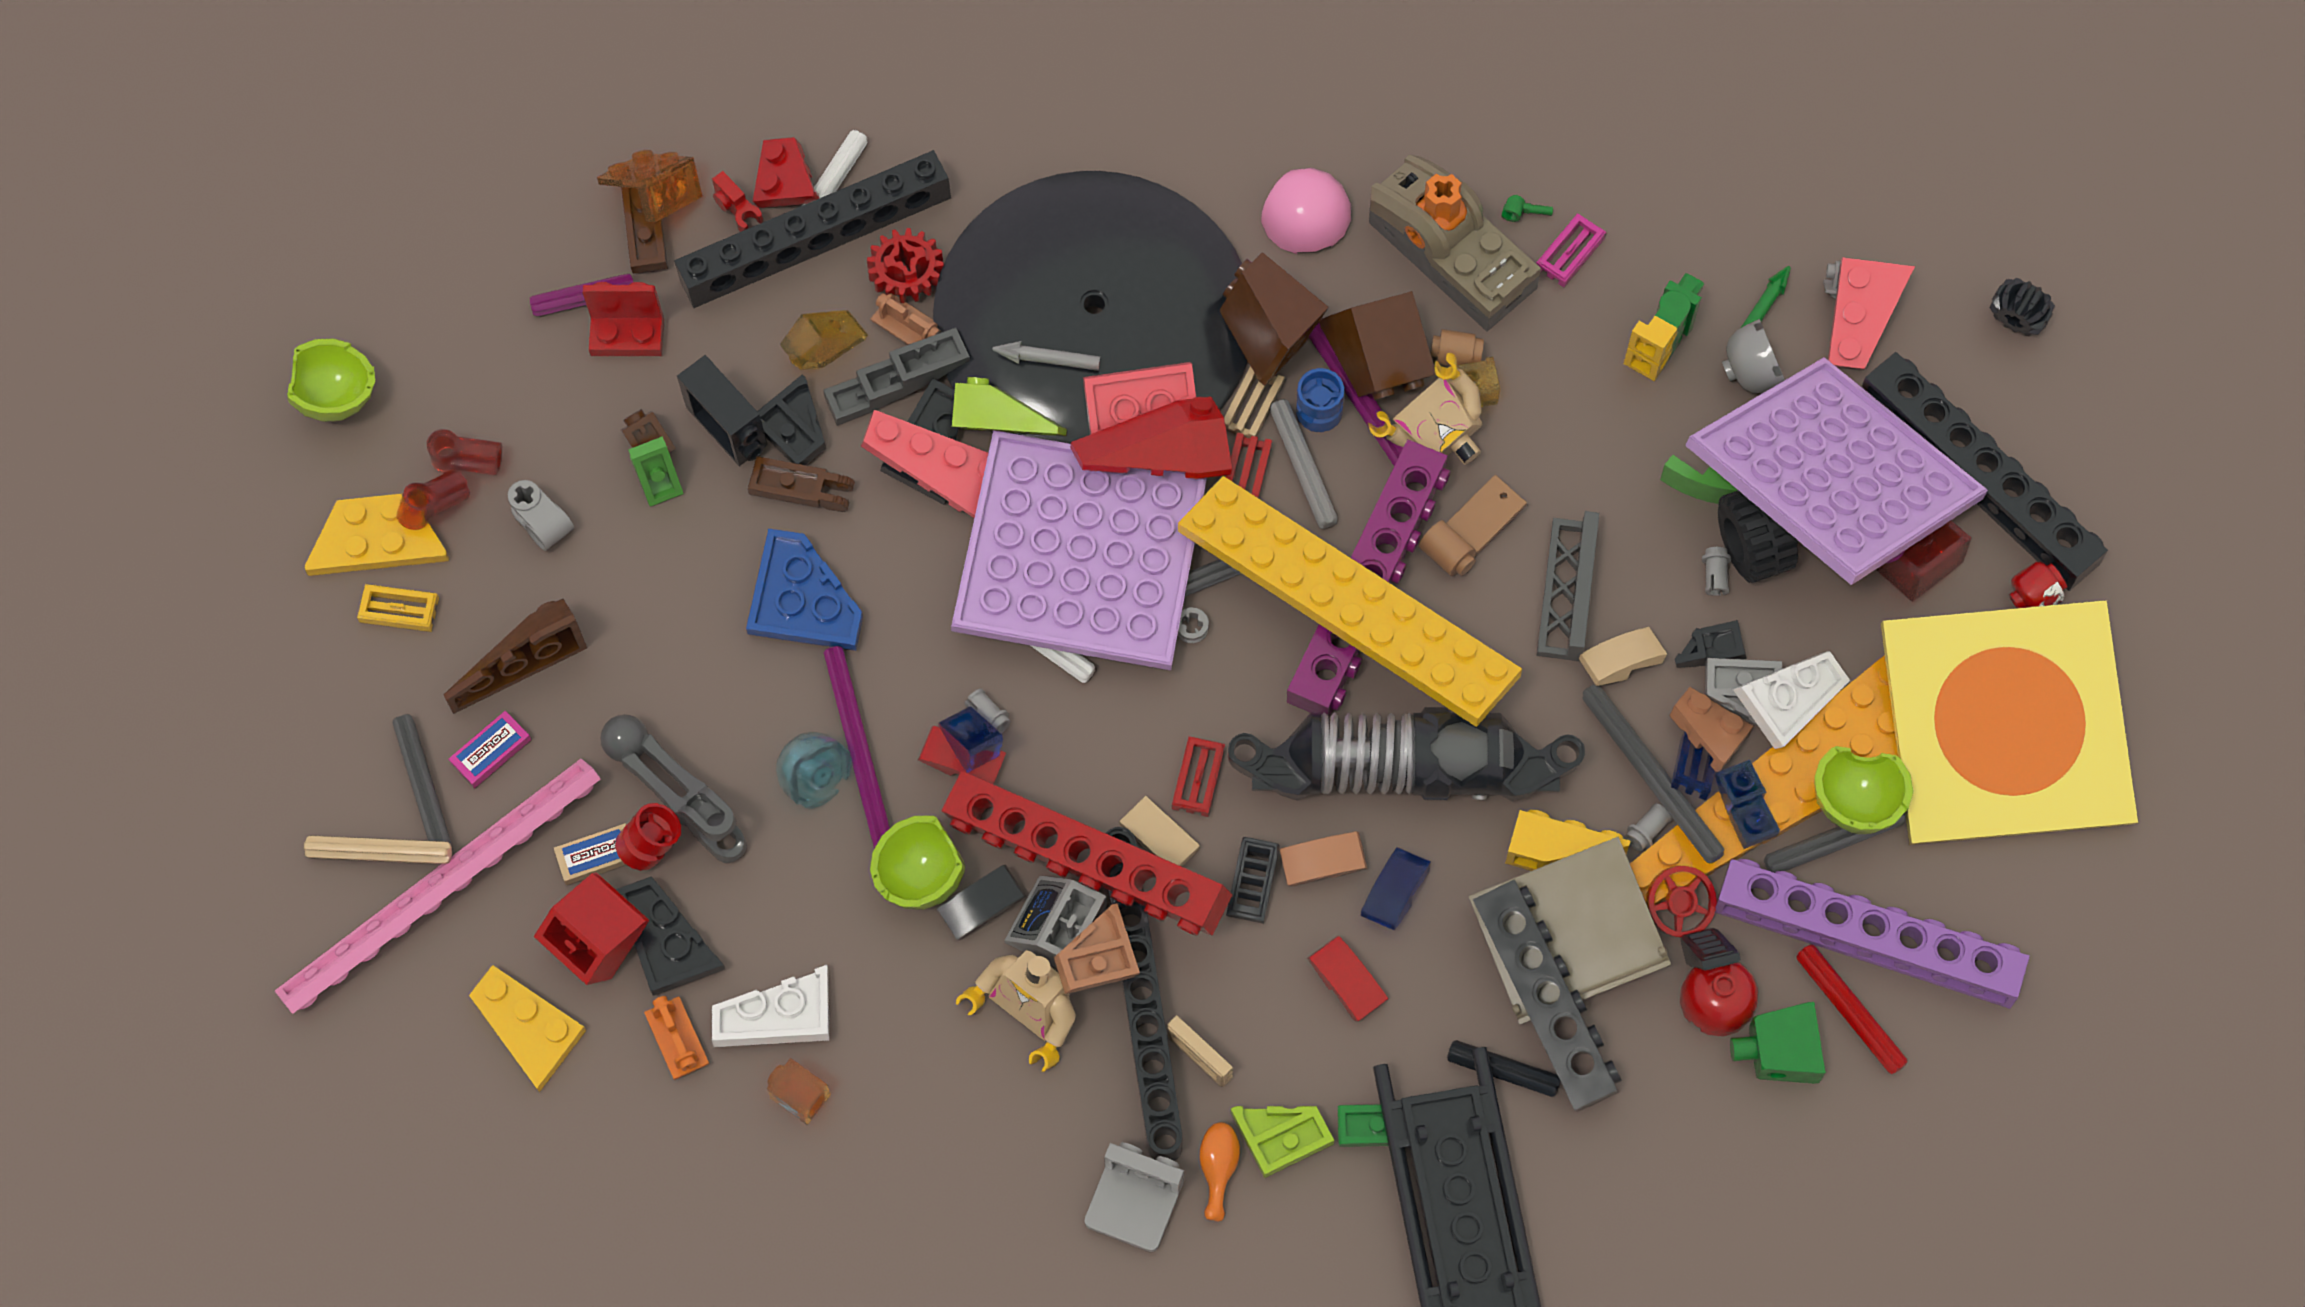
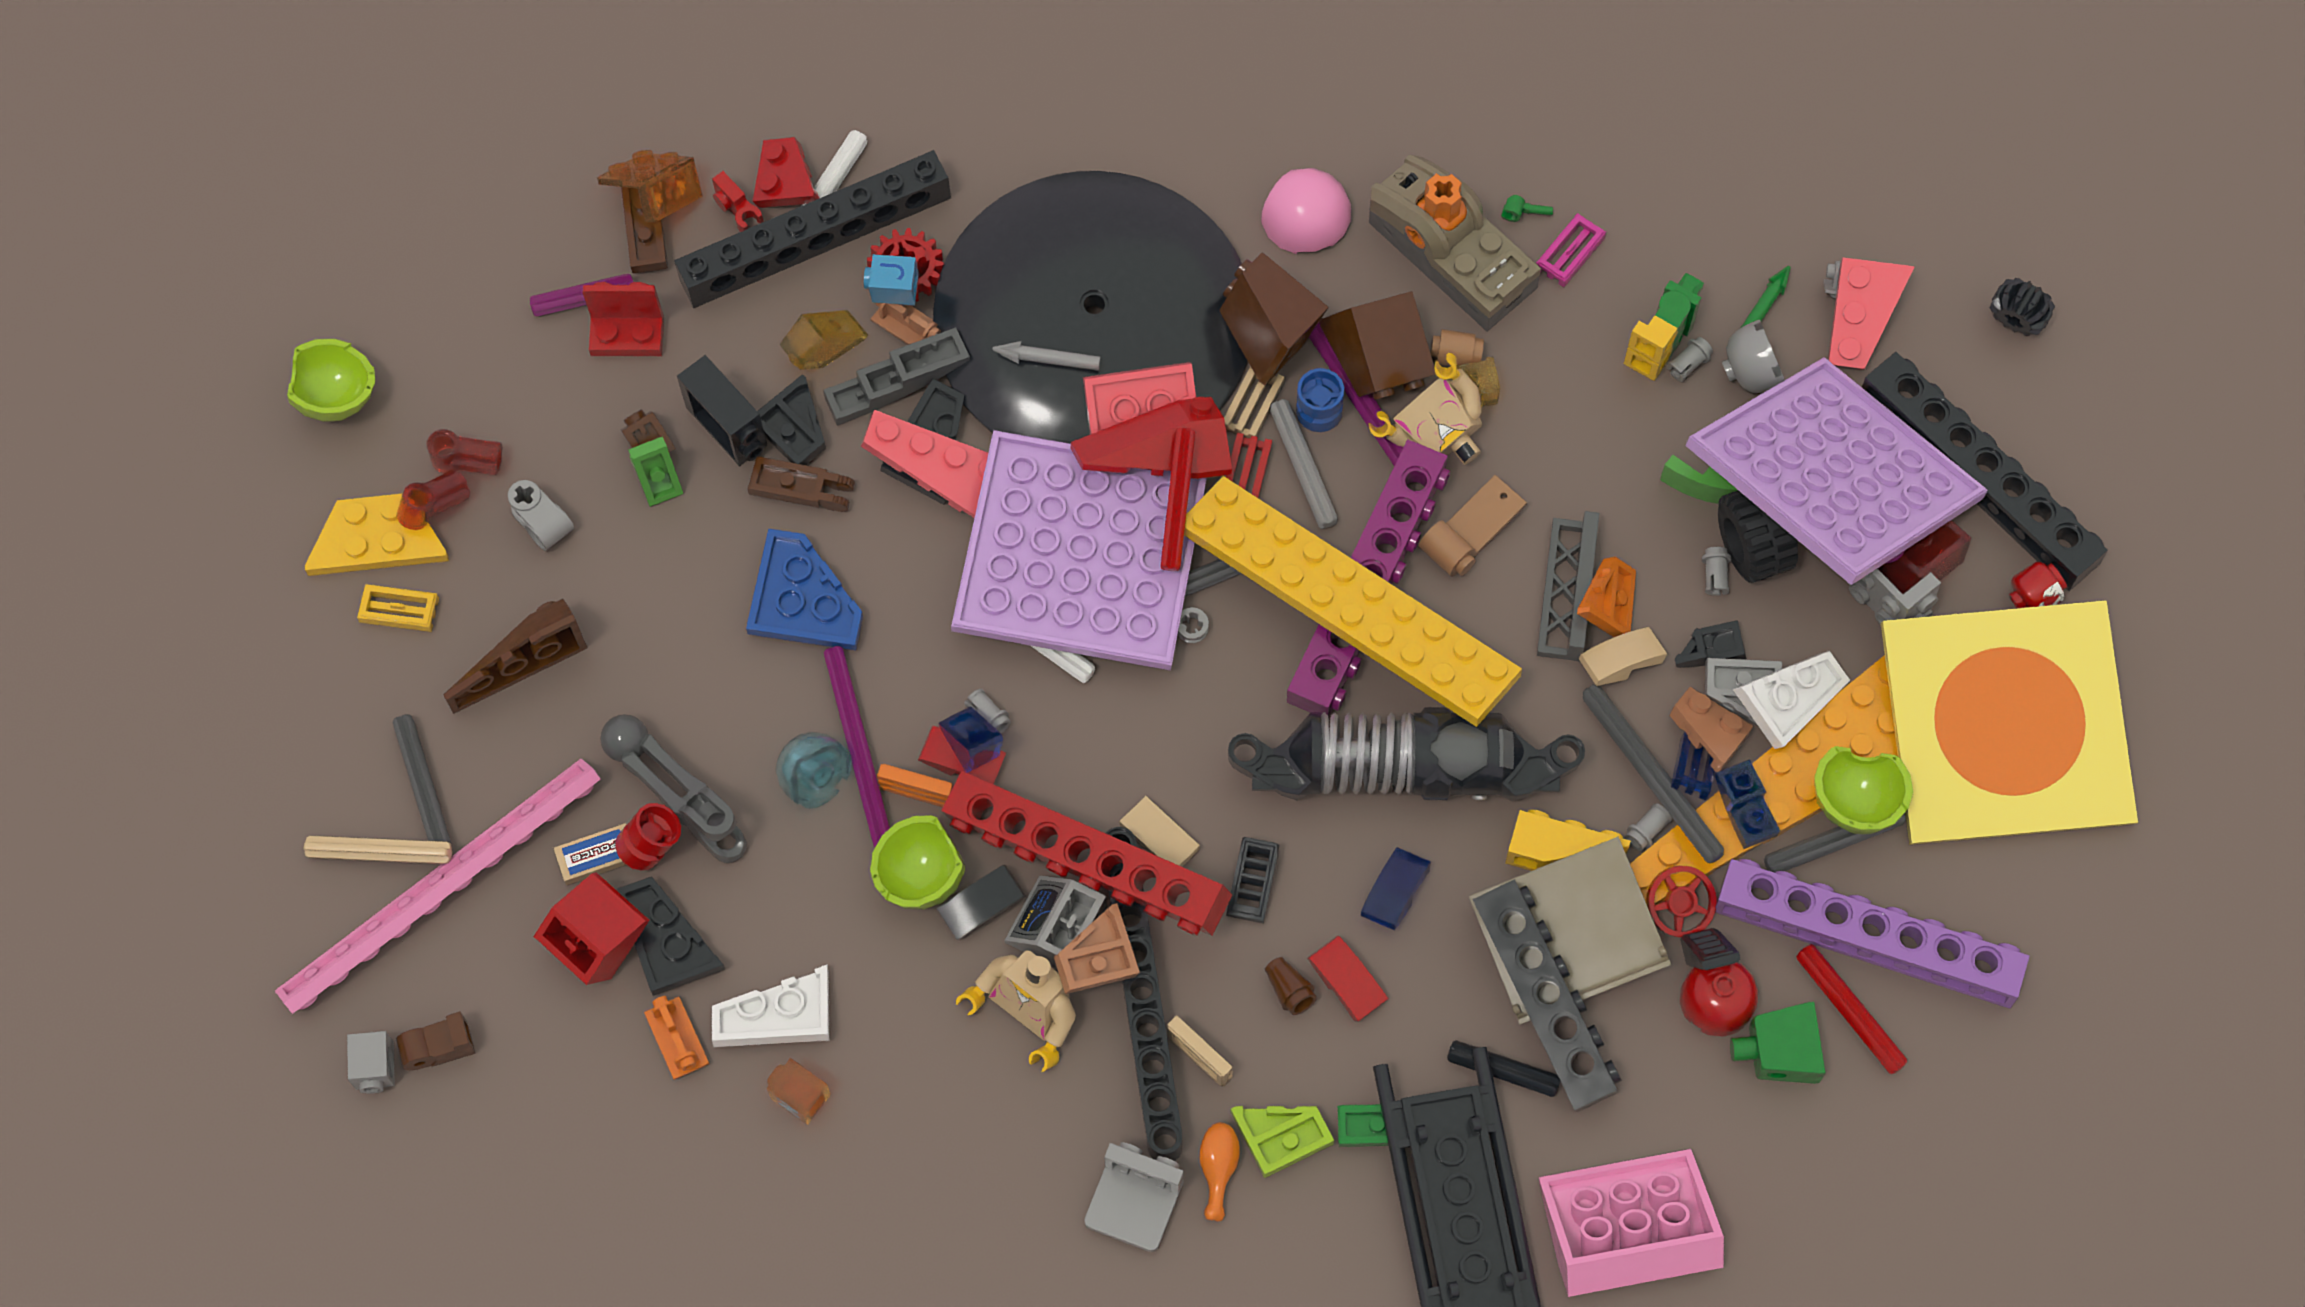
(370, 1061): none -> light grey brick
(436, 1043): none -> reddish brown leg
(489, 749): tile -> none
(527, 1025): yellow wing -> none
(892, 279): none -> dark azure brick
(913, 785): none -> orange tile
(990, 408): lime slope -> none
(1178, 499): none -> red axle
(1192, 806): red tile -> none
(1290, 986): none -> reddish brown cone
(1323, 858): nougat slope -> none
(1610, 597): none -> orange wing
(1631, 1222): none -> bright pink slope
(1689, 359): none -> light grey pin
(1890, 603): none -> light grey bracket

